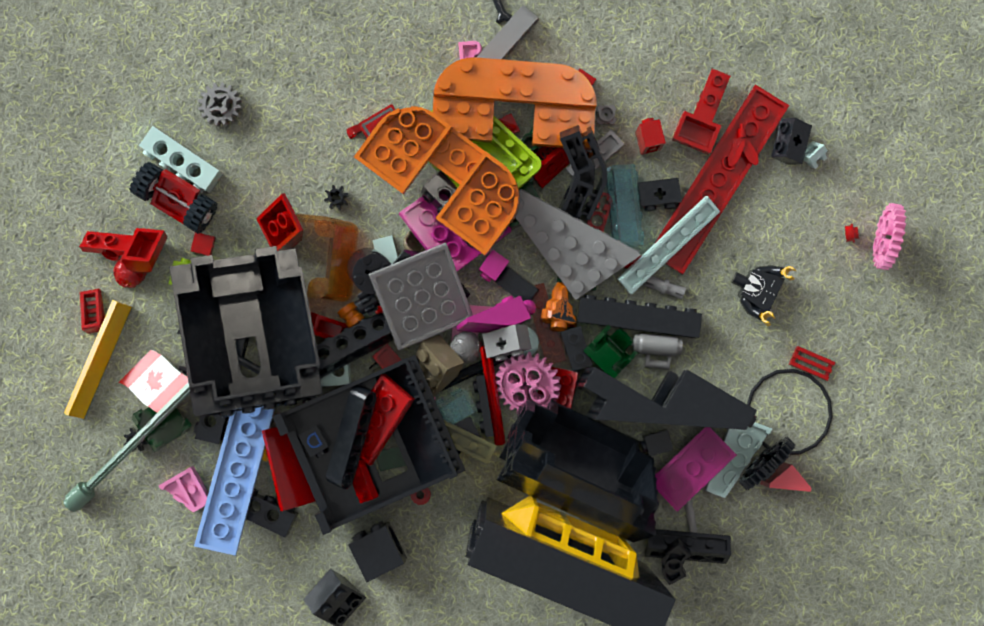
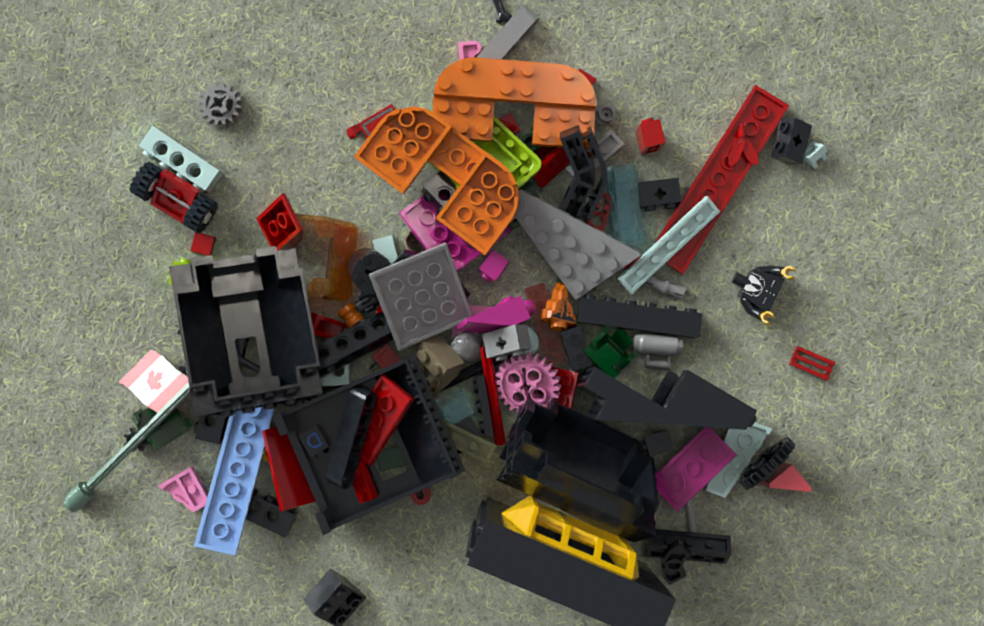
(97, 359): yellow tile -> none
(99, 310): red slope -> none
(125, 277): red hair -> none
(137, 250): red plate -> none
(338, 203): black gear -> none
(377, 550): black brick -> none
(516, 284): black tile -> none
(697, 129): red plate -> none
(816, 382): black piece -> none
(851, 233): red plate -> none
(887, 249): bright pink gear -> none

